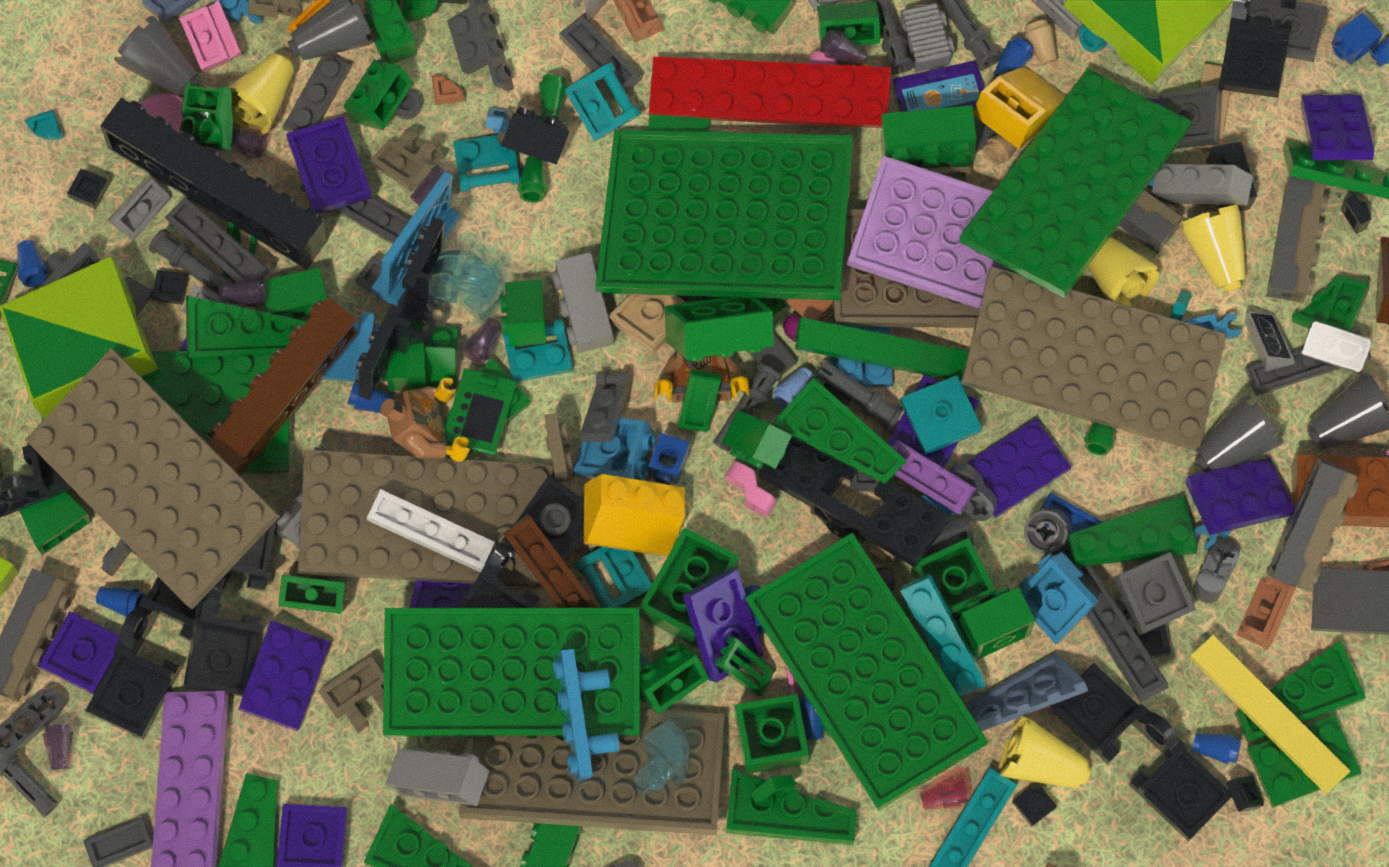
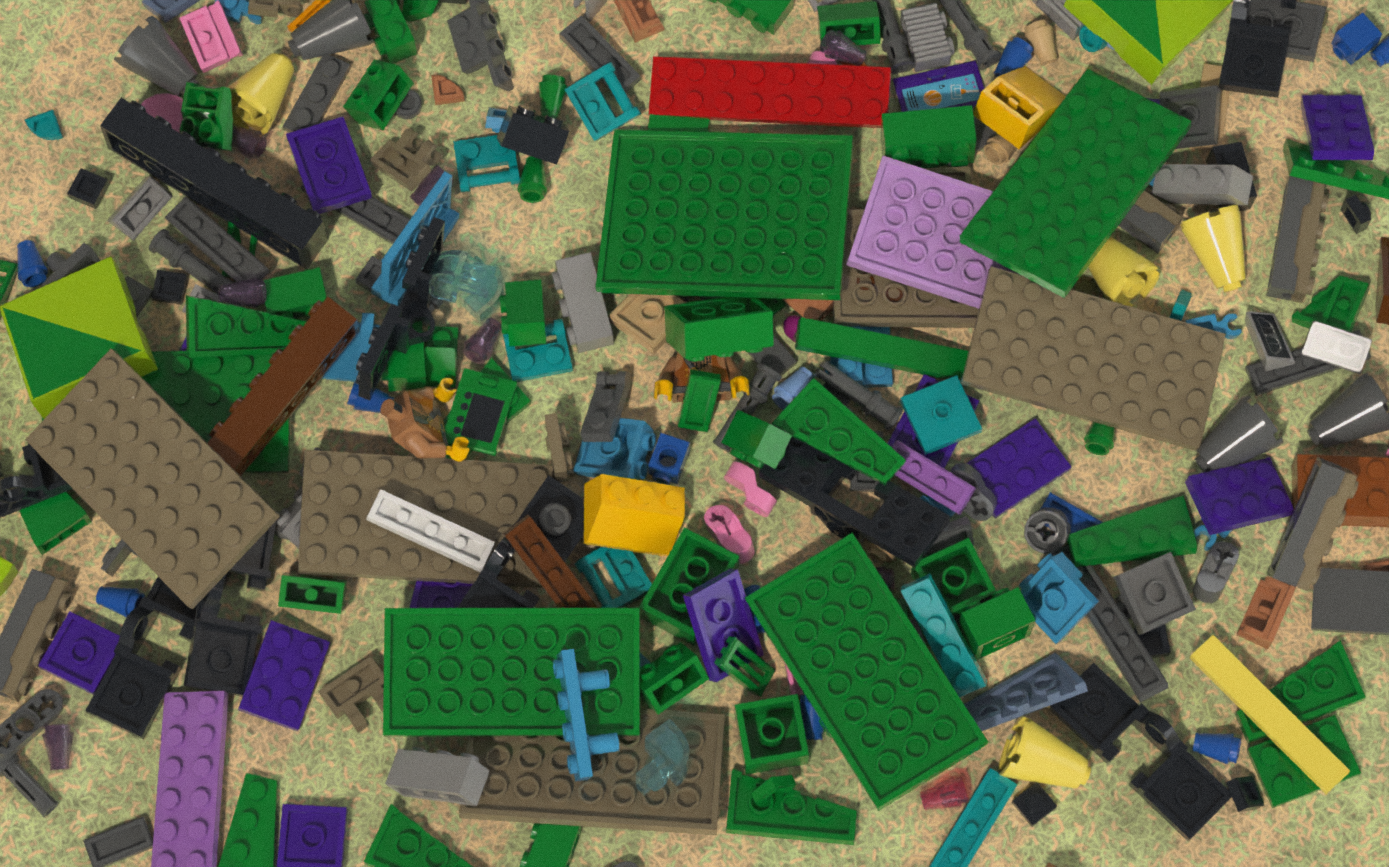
(721, 522): none -> bright pink piece

